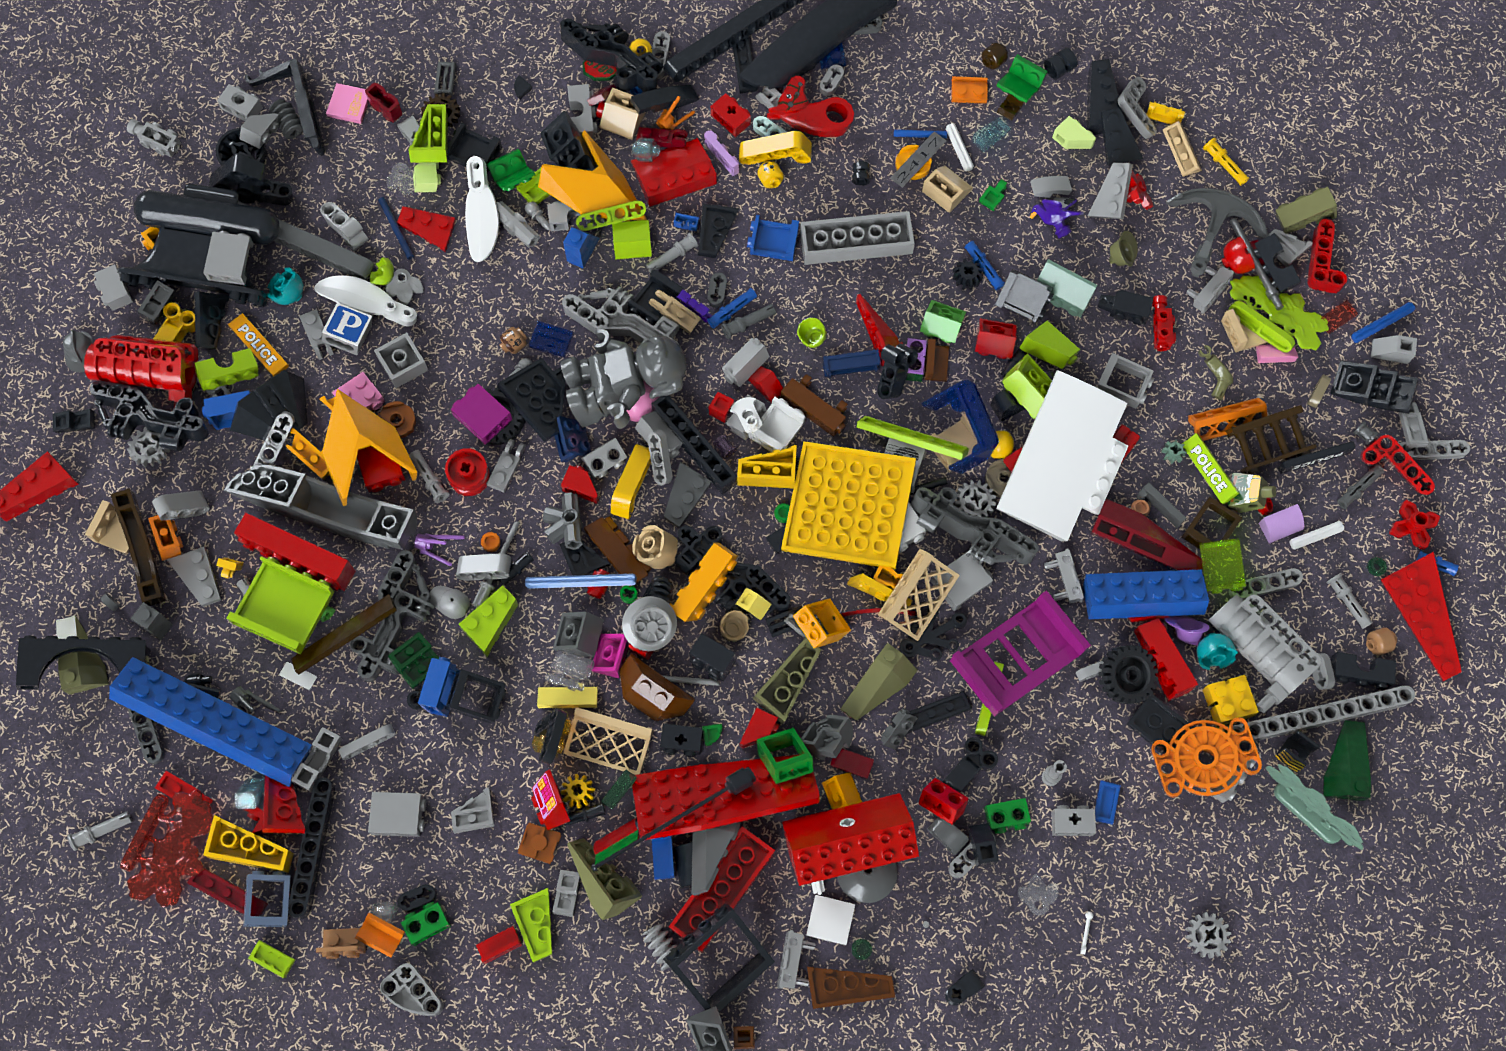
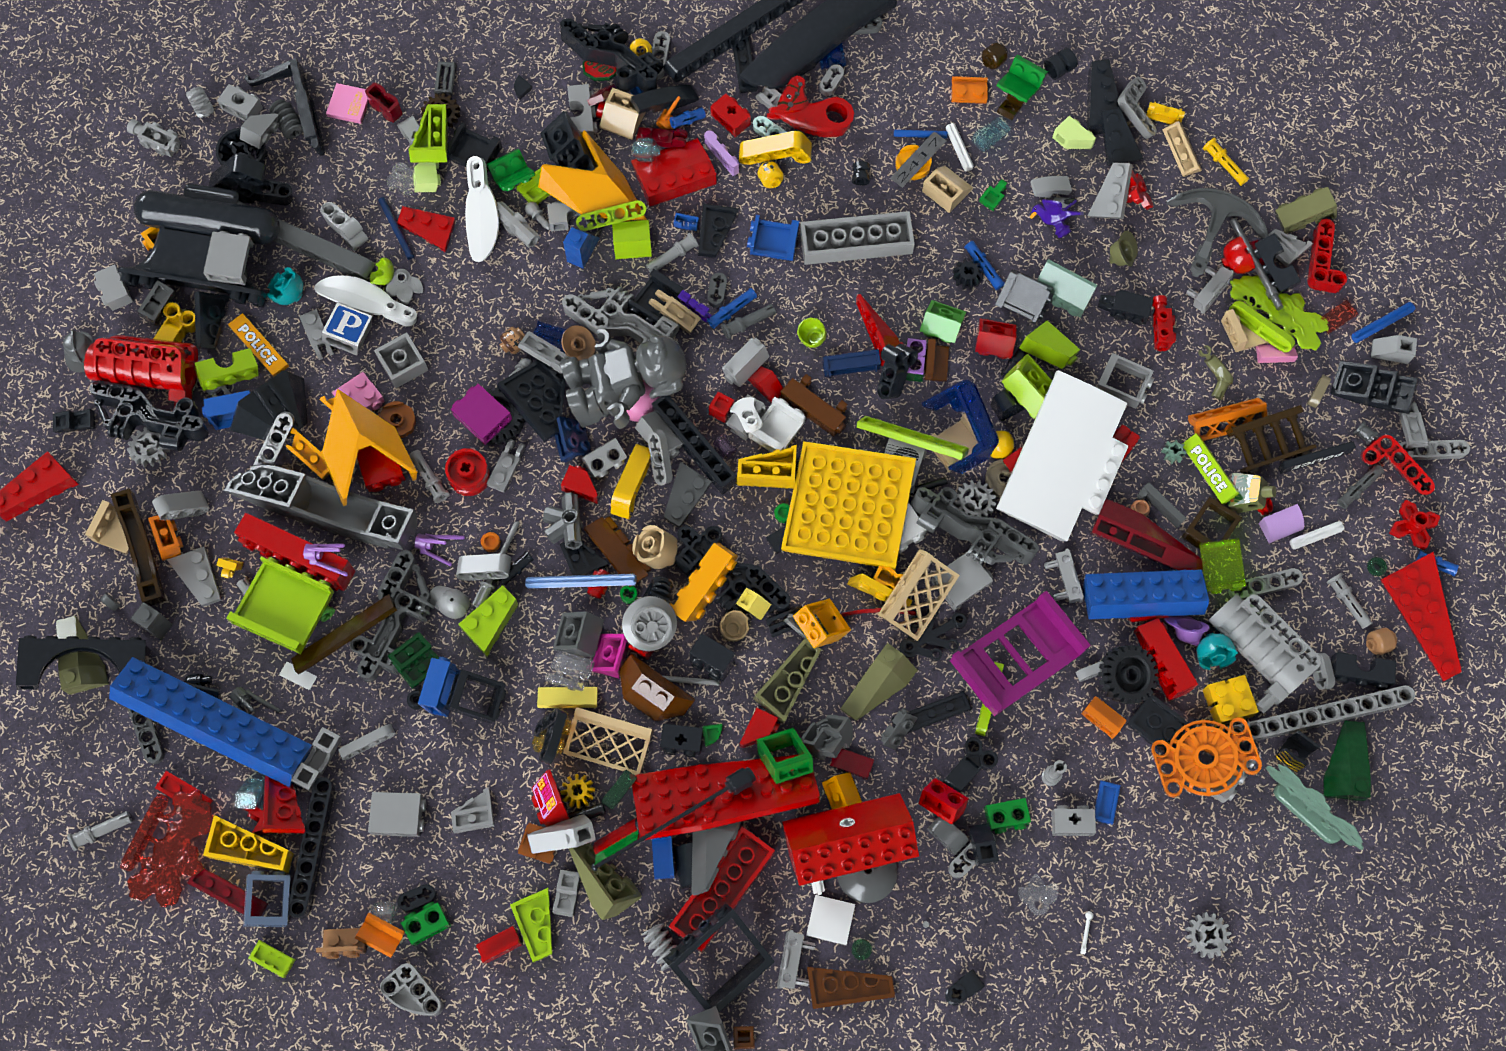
(200, 102): none -> light grey gear
(315, 552): none -> medium lavender plant
(542, 351): none -> light grey hinge
(562, 835): none -> light grey slope
(583, 339): none -> medium nougat dish
(687, 117): none -> blue pin
(1104, 717): none -> orange panel

